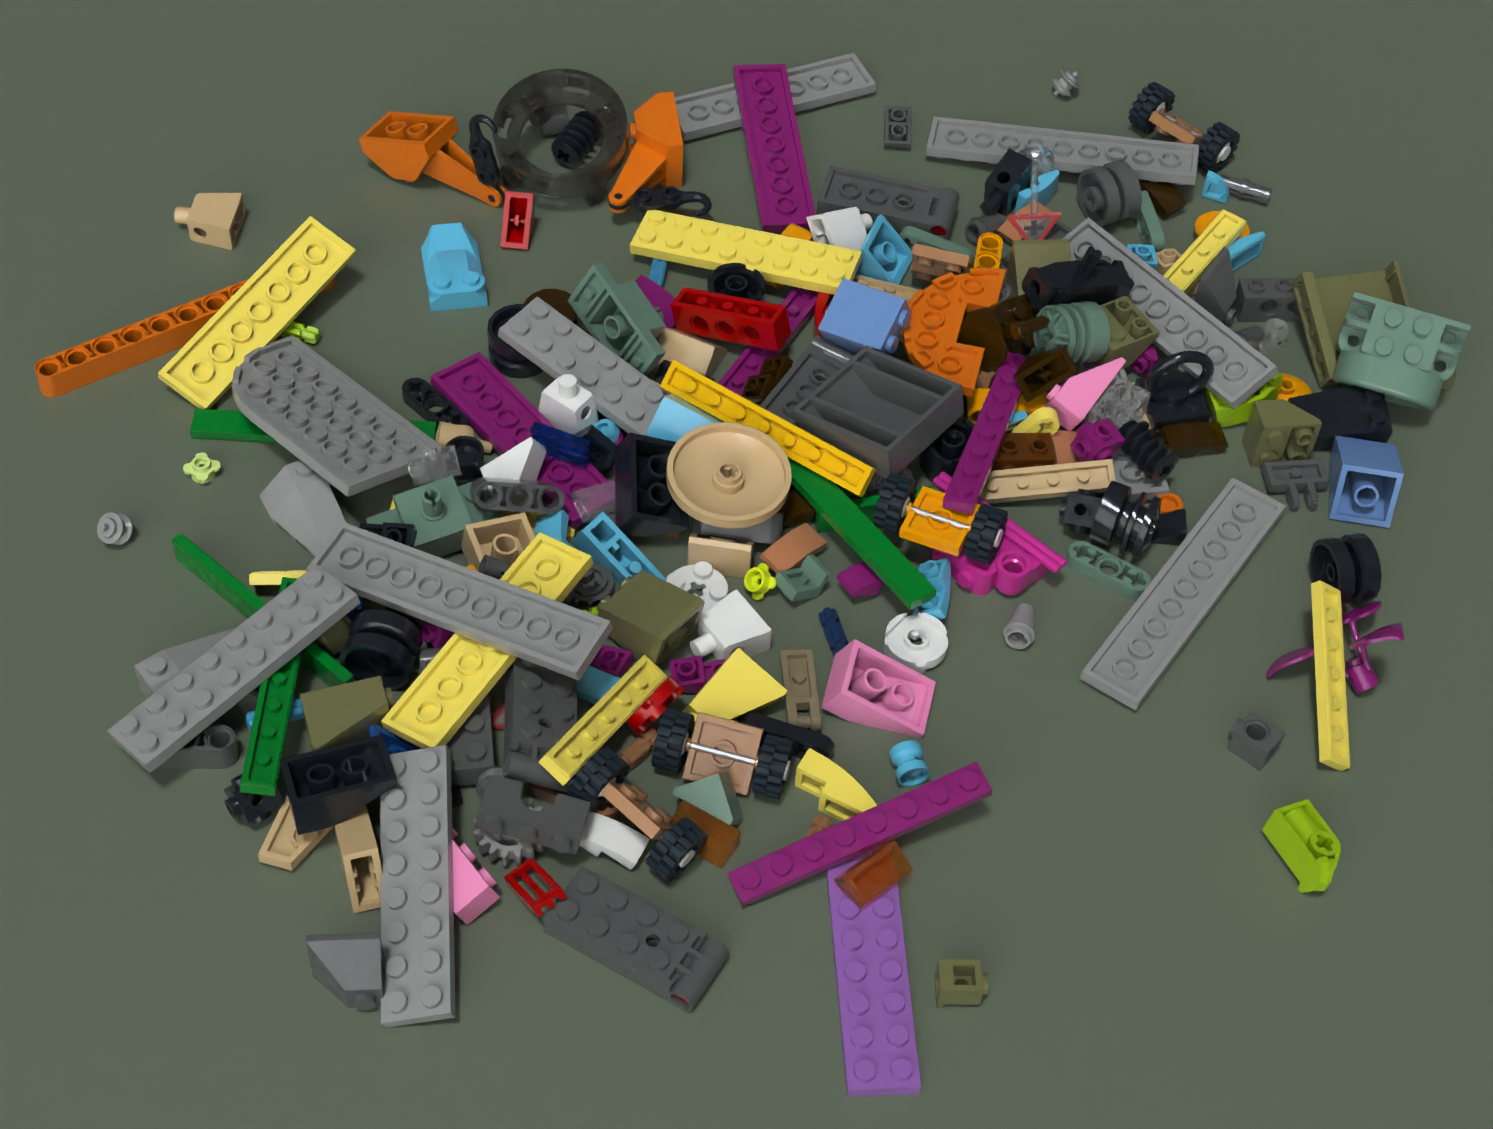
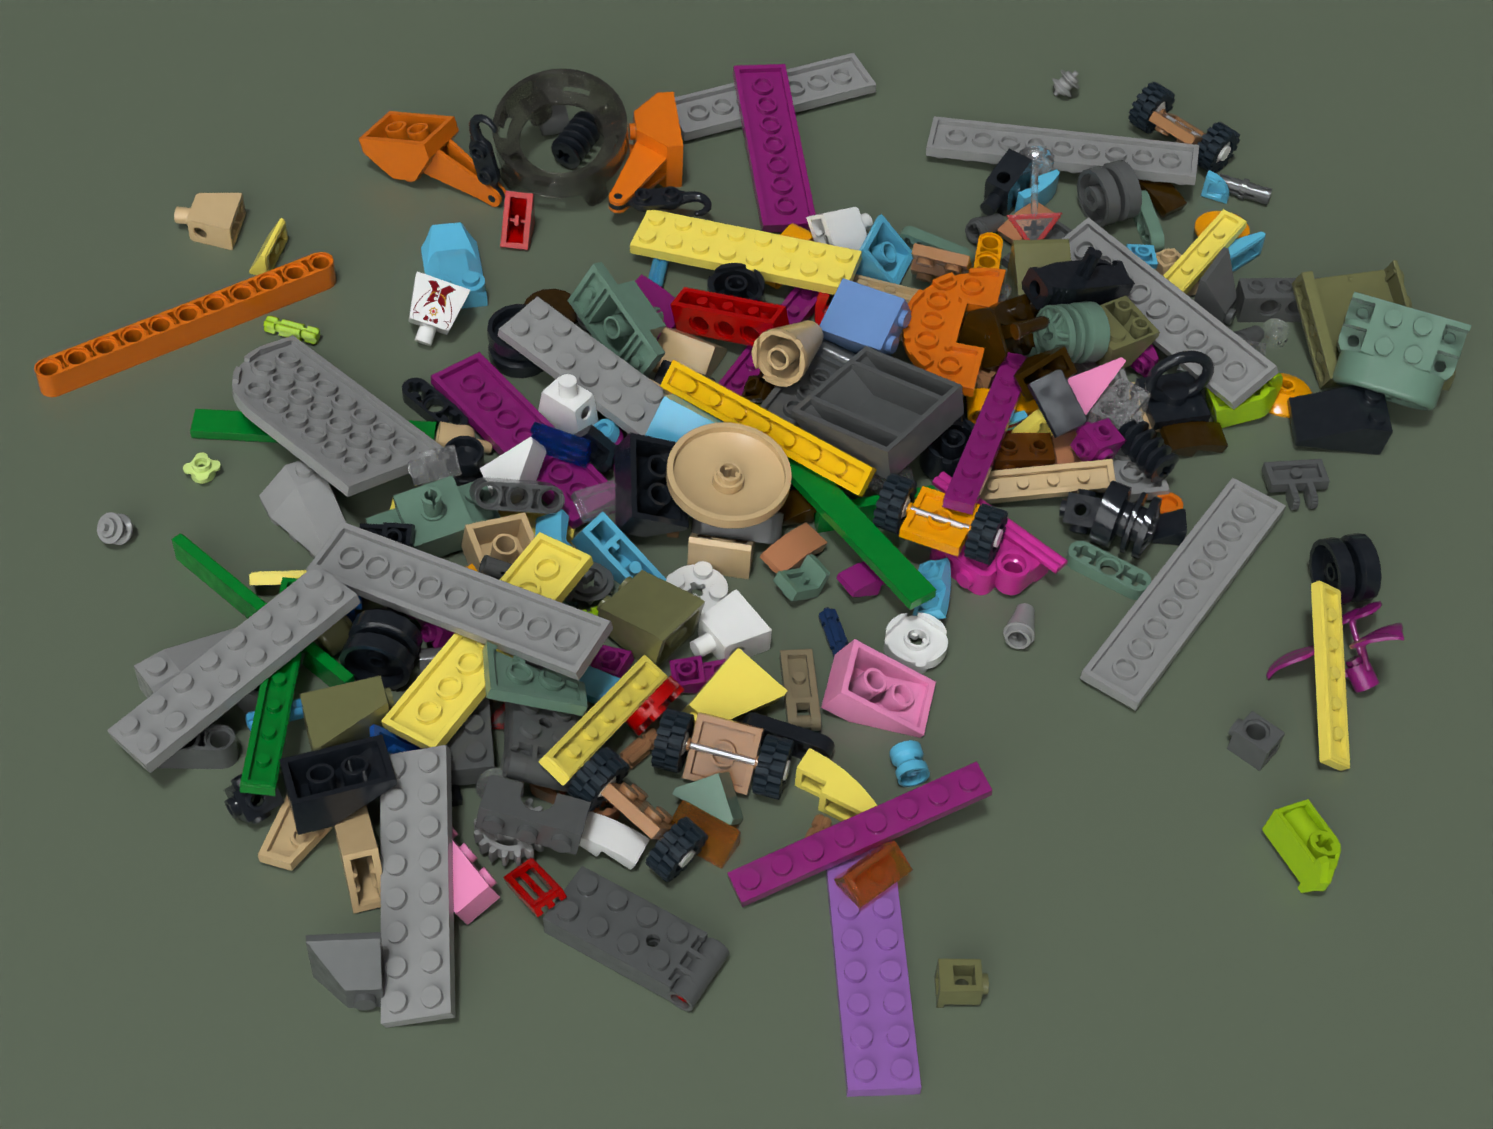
(257, 313): light yellow plate -> none
(271, 249): none -> light yellow slope
(434, 306): none -> white torso
(522, 684): none -> sand green wing
(753, 578): neon yellow plate -> none
(787, 352): none -> tan cone
(897, 126): dark grey slope -> none
(897, 200): dark grey hinge -> none
(1058, 403): none -> black slope
(1279, 432): olive slope -> none
(1363, 481): medium blue slope -> none

